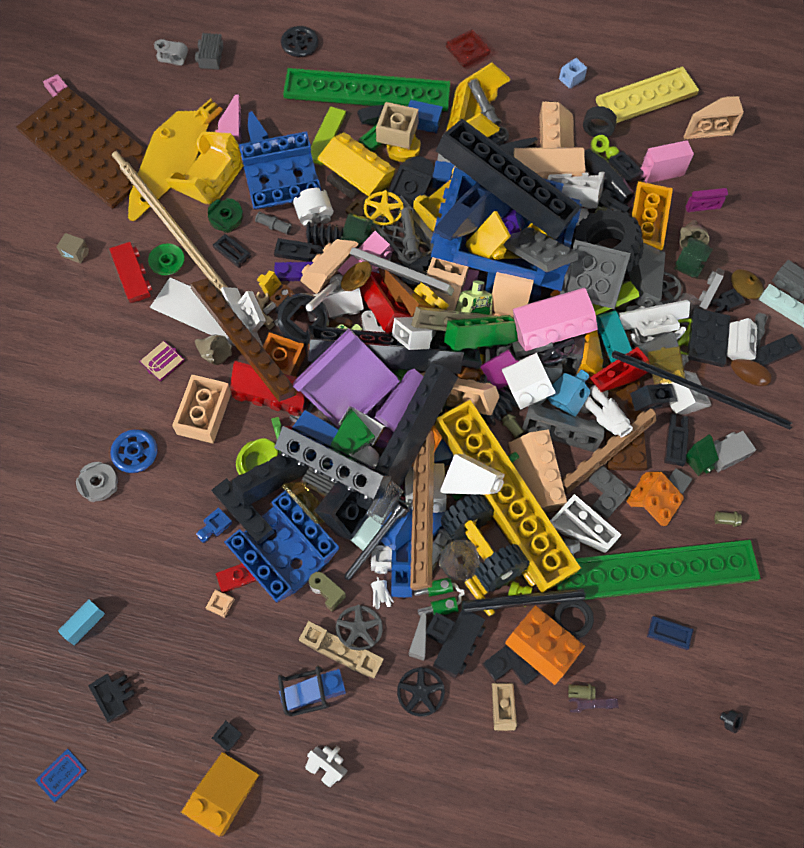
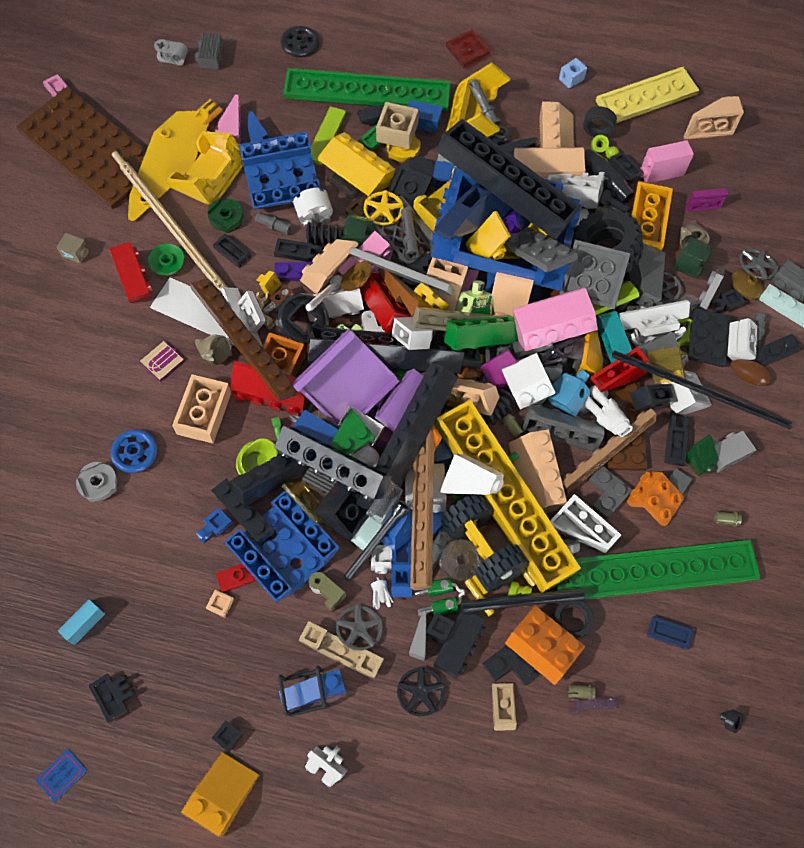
(758, 263): none -> dark grey wheel

